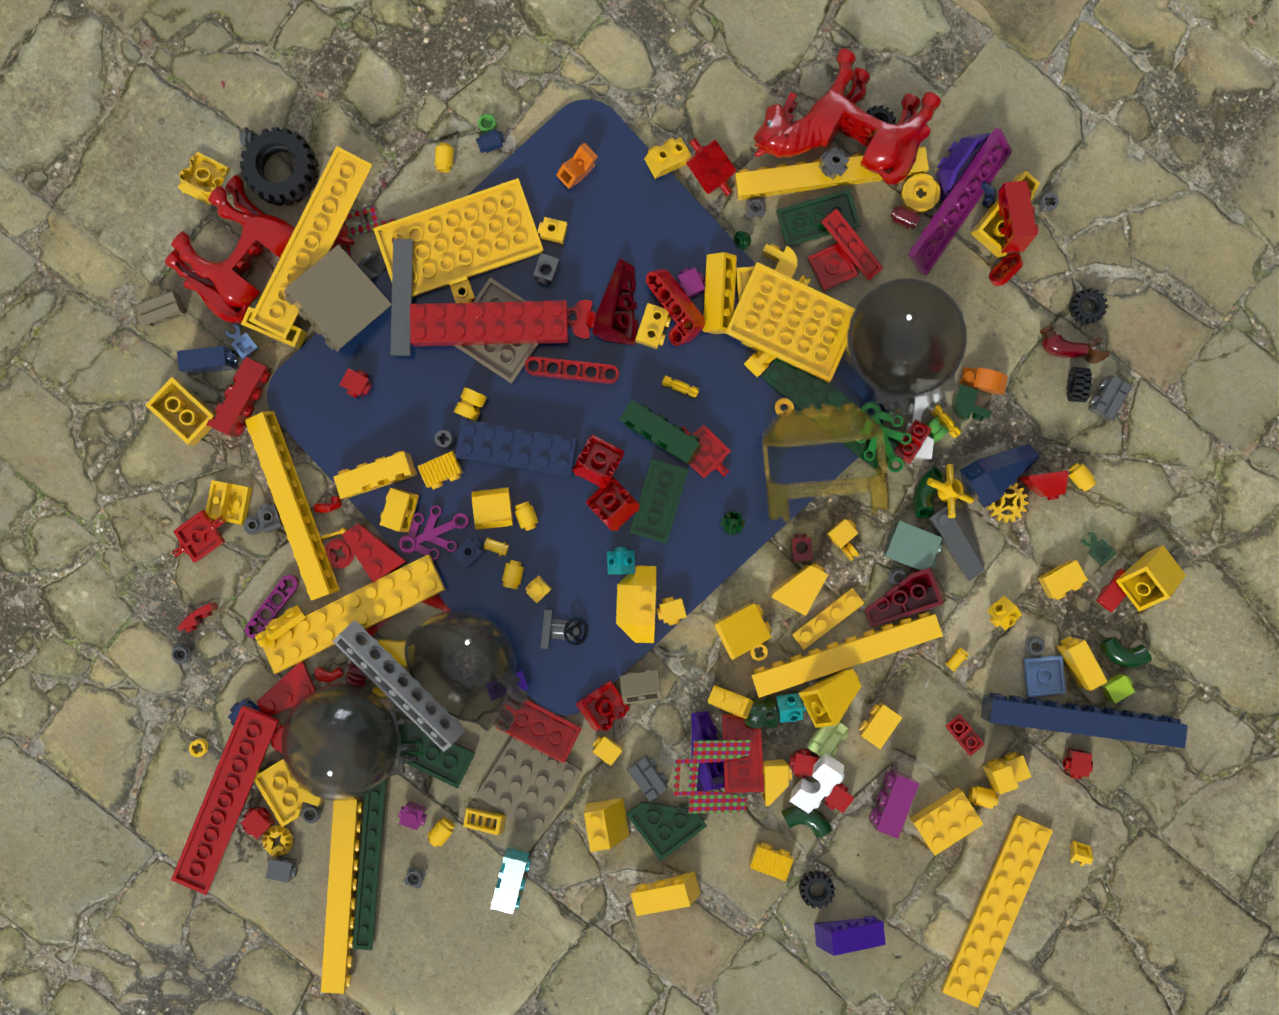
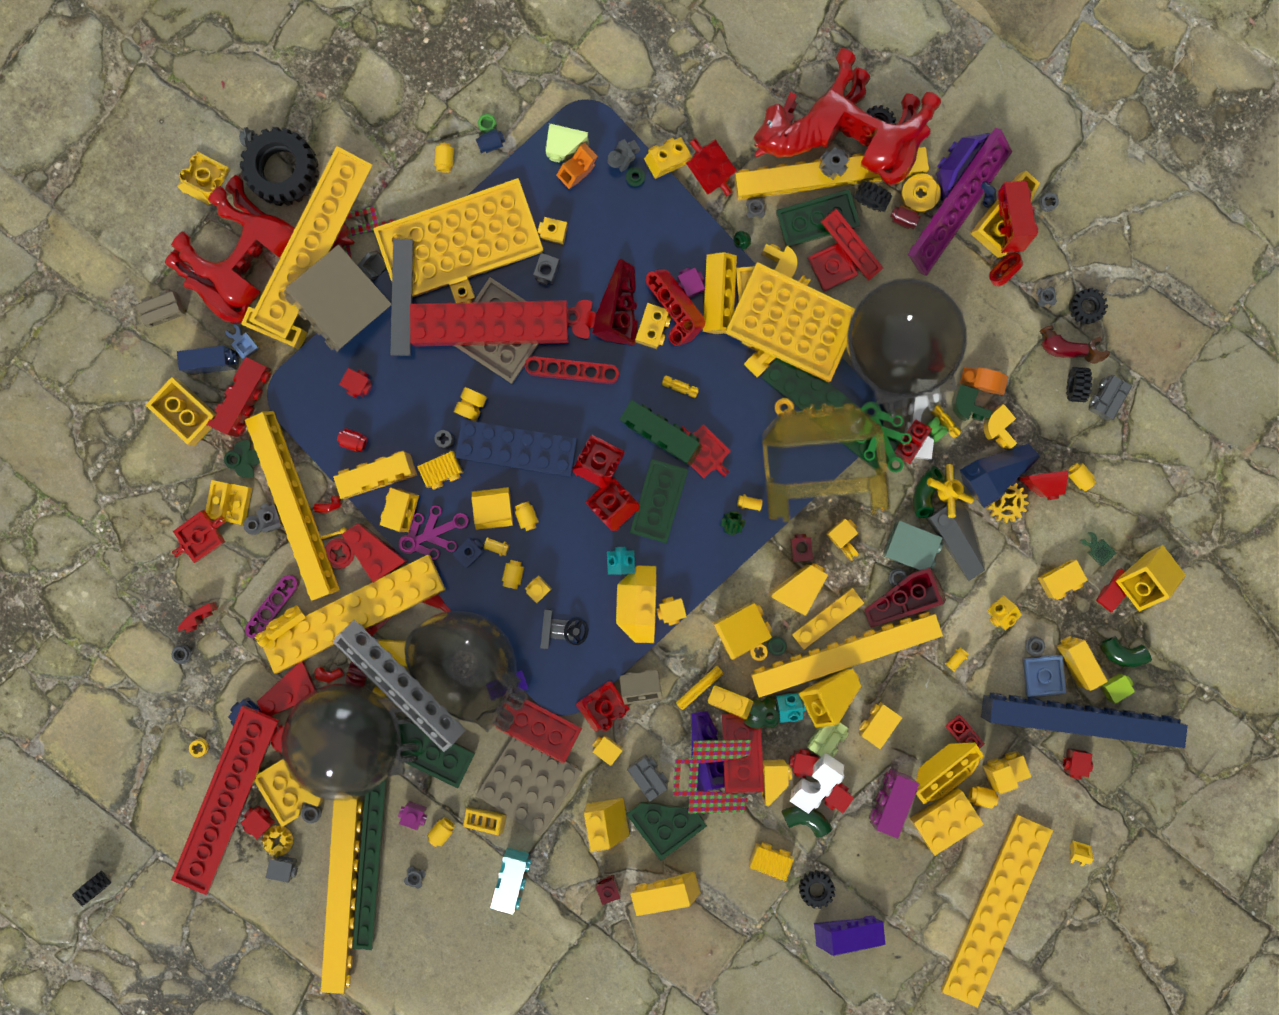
(91, 888): none -> black tyre
(245, 459): none -> dark green plate
(352, 440): none -> red brick
(564, 142): none -> yellowish green slope
(608, 889): none -> dark red brick
(623, 154): none -> dark grey hips
(635, 182): none -> dark green plate
(699, 688): none -> yellow axle
(748, 502): none -> yellow pin
(777, 646): none -> dark green plate
(873, 196): none -> black tyre
(947, 770): none -> yellow wedge
(996, 425): none -> yellow brick
(1050, 292): none -> dark grey plate

